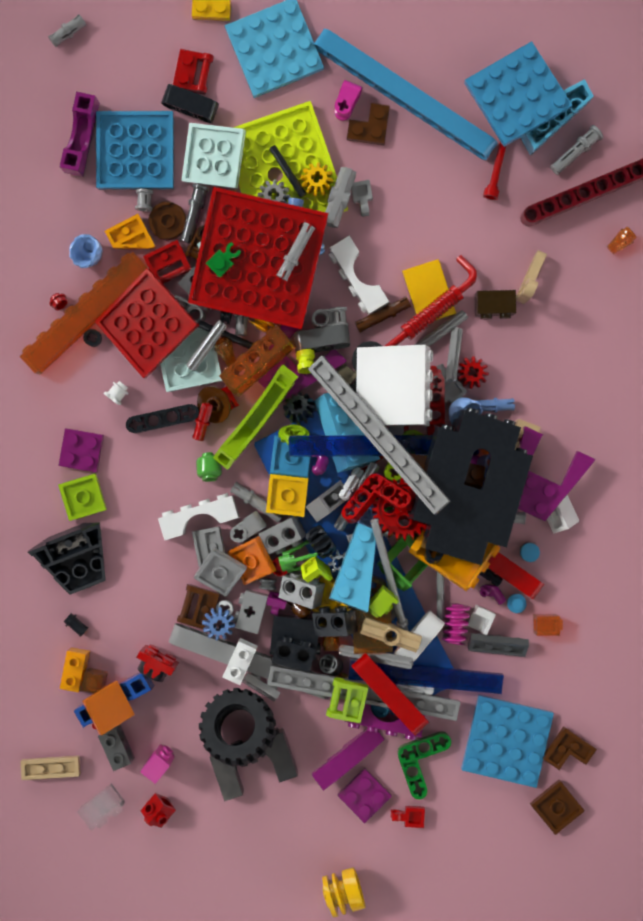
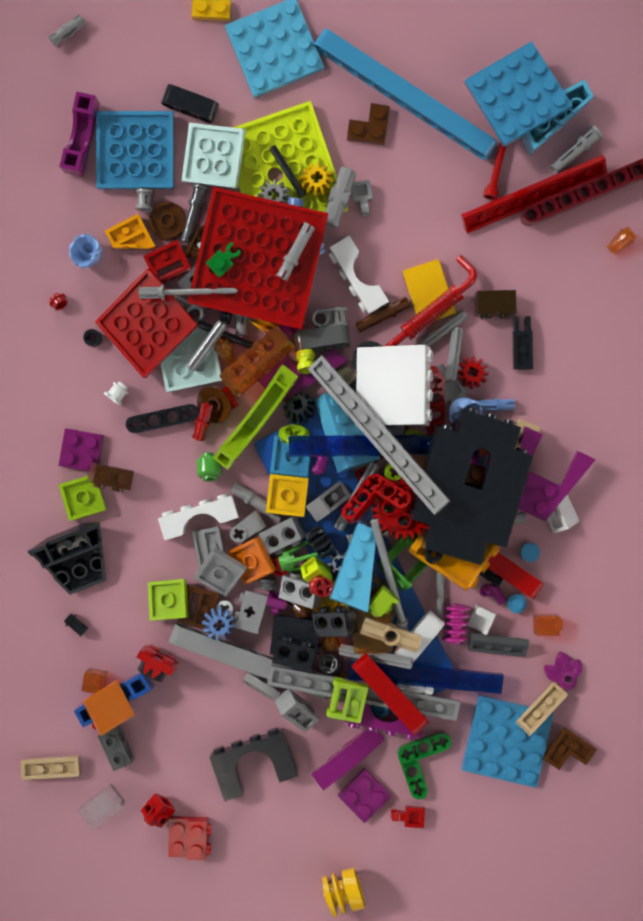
(74, 668): light orange brick -> none
(81, 316): clear orange brick -> none
(111, 476): none -> reddish brown brick
(158, 763): dark pink brick -> none
(160, 292): none -> light grey piece
(168, 599): none -> lime plate
(187, 68): red plate -> none
(189, 837): none -> red plate
(219, 710): black tyre -> none
(240, 661): white brick -> none
(296, 710): none -> light grey brick
(324, 589): none -> red wheel
(348, 98): dark pink piece -> none
(351, 484): white axle -> none
(522, 345): none -> black hinge
(529, 284): tan beam -> none
(532, 194): none -> red plate
(541, 708): none -> tan plate
(557, 807): reddish brown plate -> none
(564, 668): none -> magenta plate

